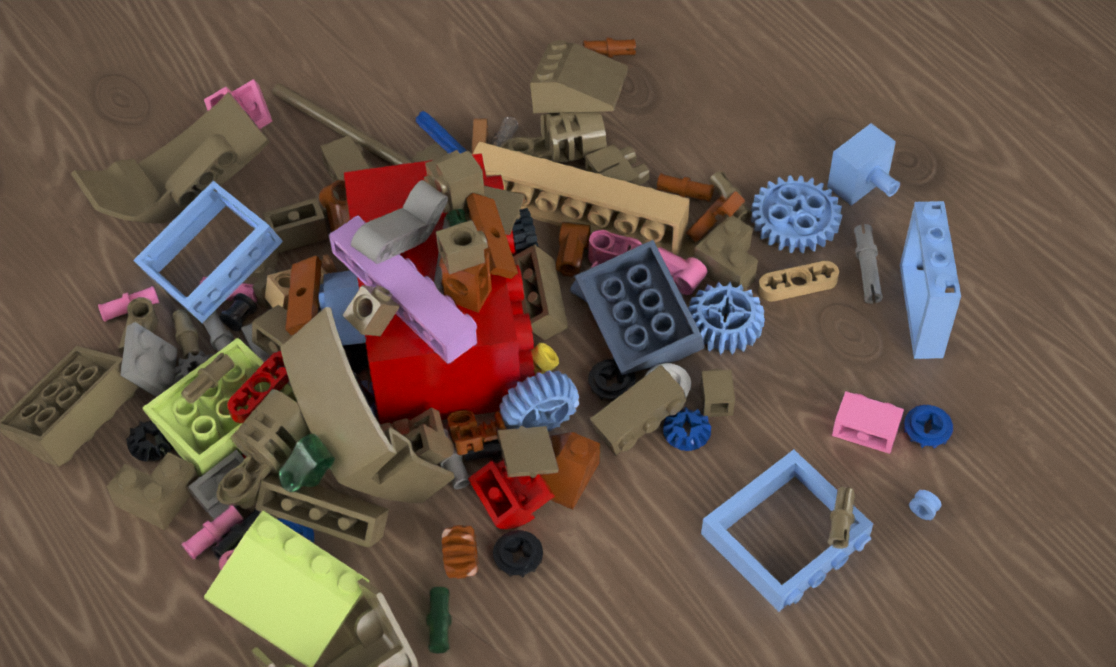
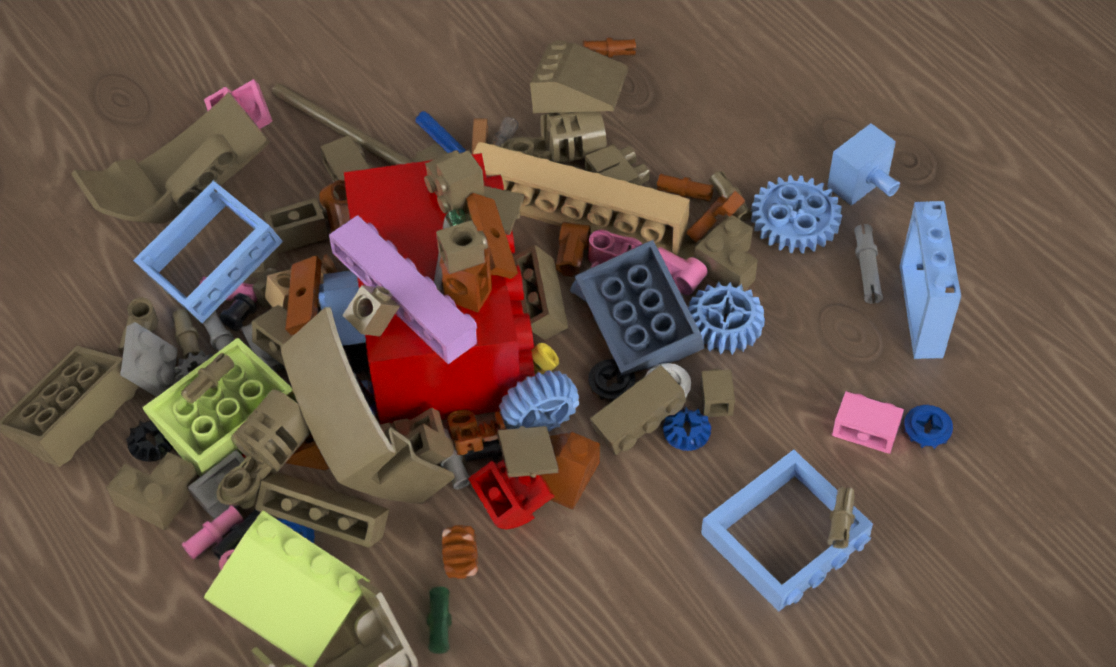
(119, 306): bright pink pin -> none
(264, 374): red beam -> none
(306, 464): clear green piece -> none
(402, 228): light grey beam -> none
(510, 543): black gear -> none
(524, 232): black wheel -> none
(788, 289): tan beam -> none
(925, 504): light blue bush -> none

